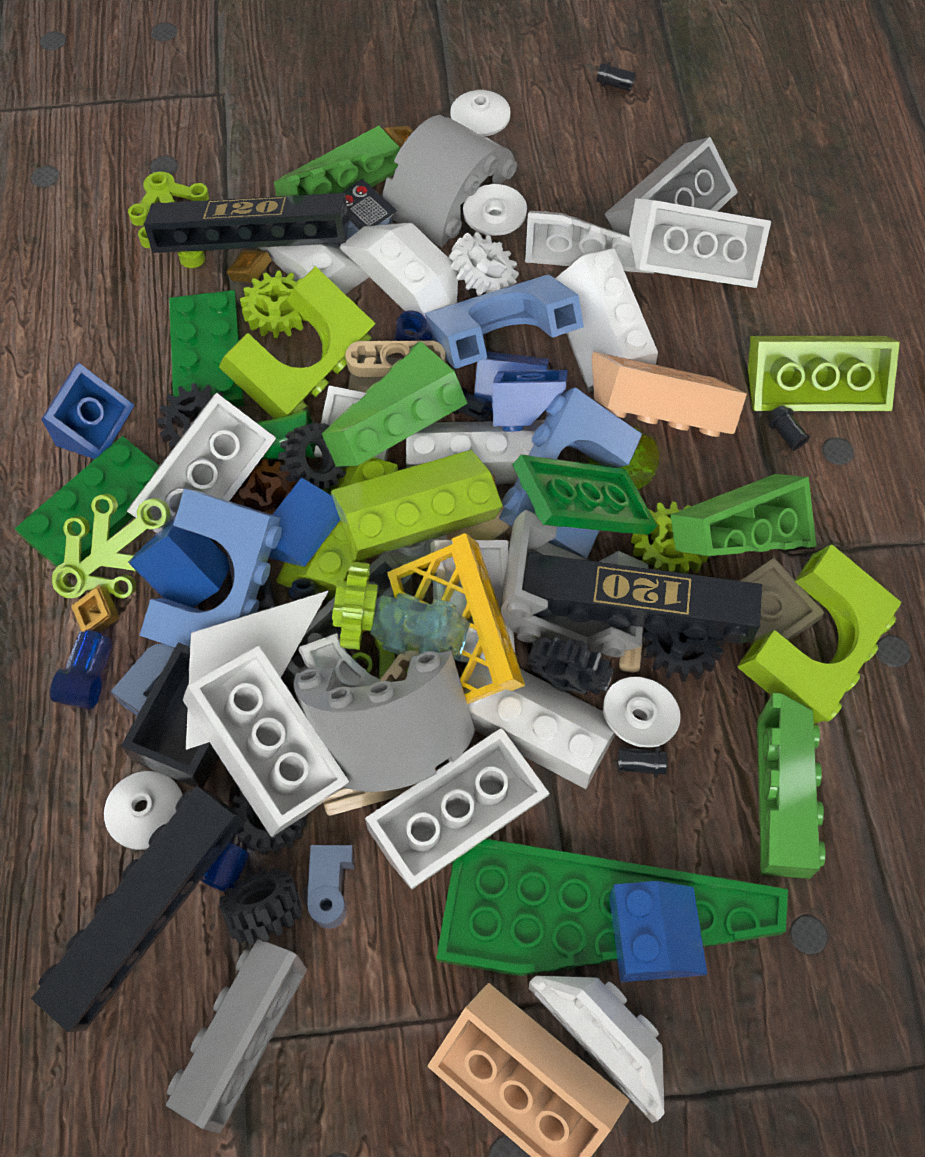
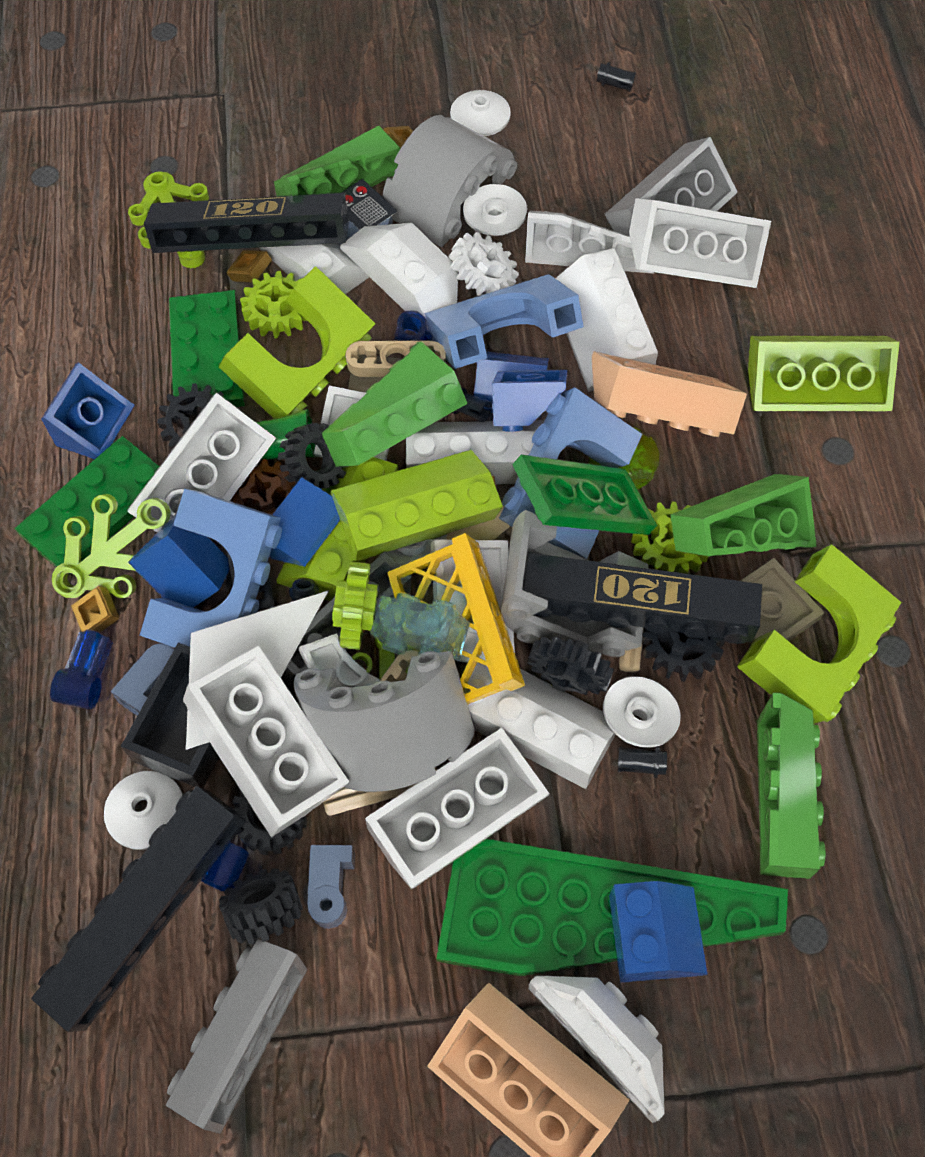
(788, 427): black pin -> none

